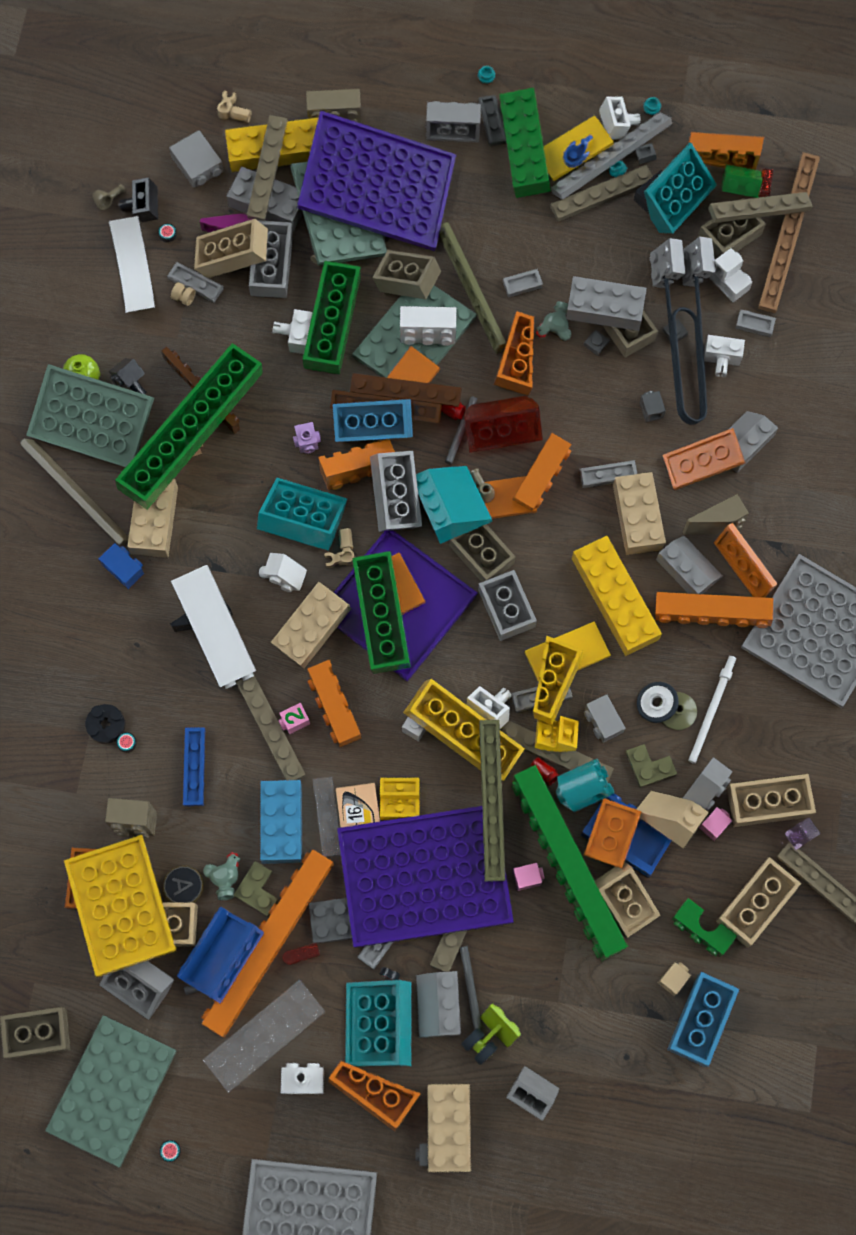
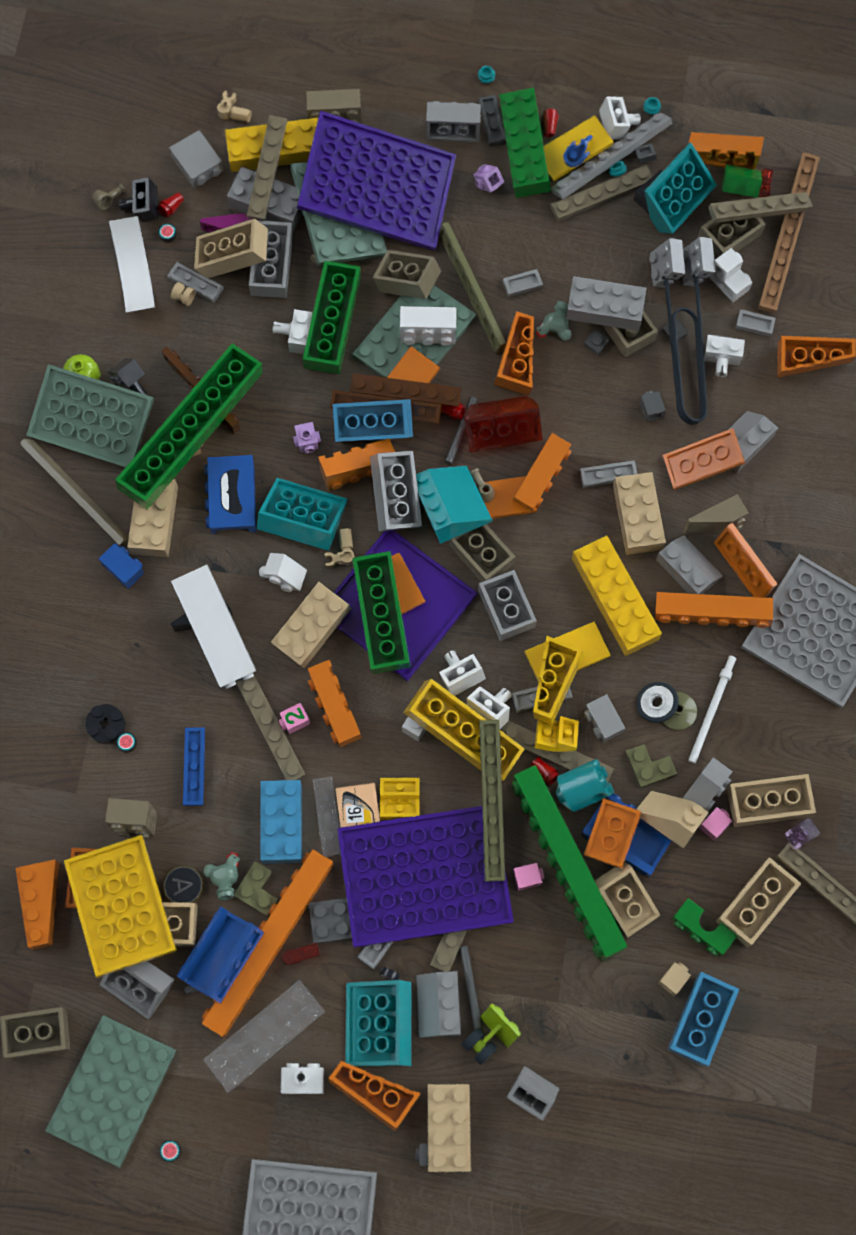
(38, 901): none -> orange wedge
(170, 205): none -> red cone
(230, 493): none -> blue panel
(461, 674): none -> white brick
(488, 178): none -> lavender brick
(549, 121): none -> red cone
(808, 354): none -> orange wedge

